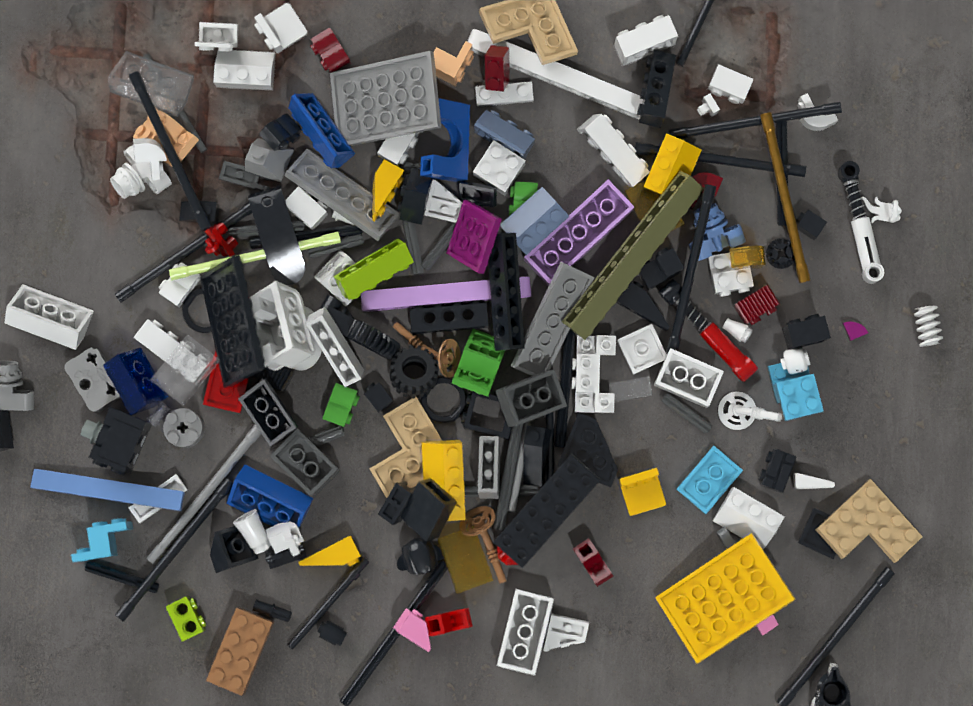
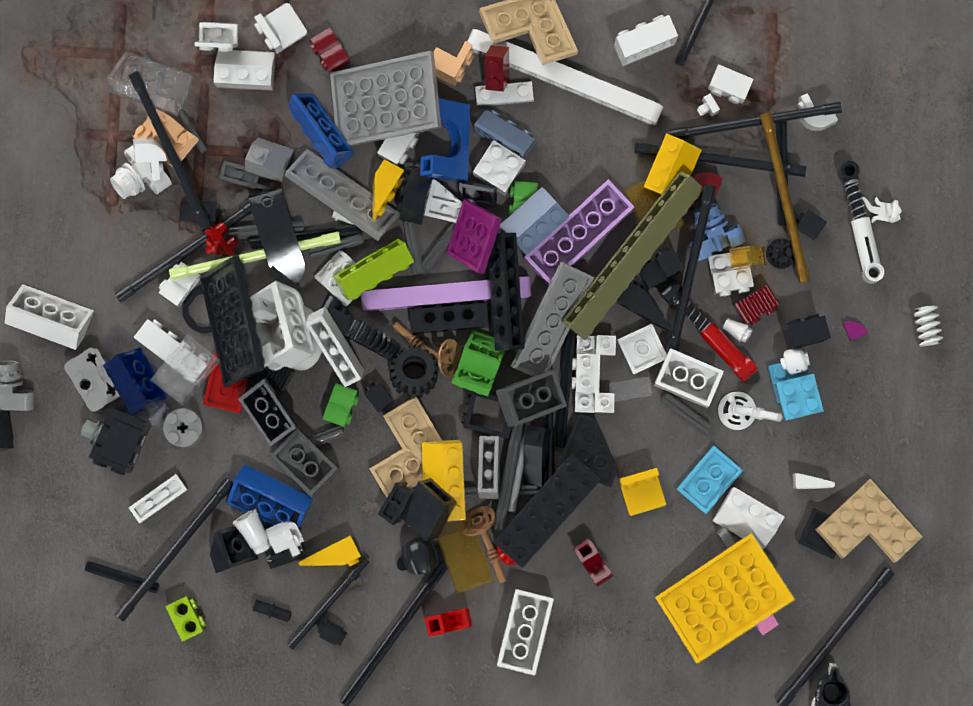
(102, 540): medium azure bracket -> none
(107, 489): medium blue tile -> none
(161, 548): light grey piece -> none
(240, 651): medium nougat brick -> none
(281, 132): black brick -> none
(306, 208): white brick -> none
(413, 628): bright pink slope -> none
(459, 411): black piece -> none
(564, 632): white wing -> none
(614, 149): white wedge -> none
(655, 114): black brick -> none
(777, 470): black brick -> none

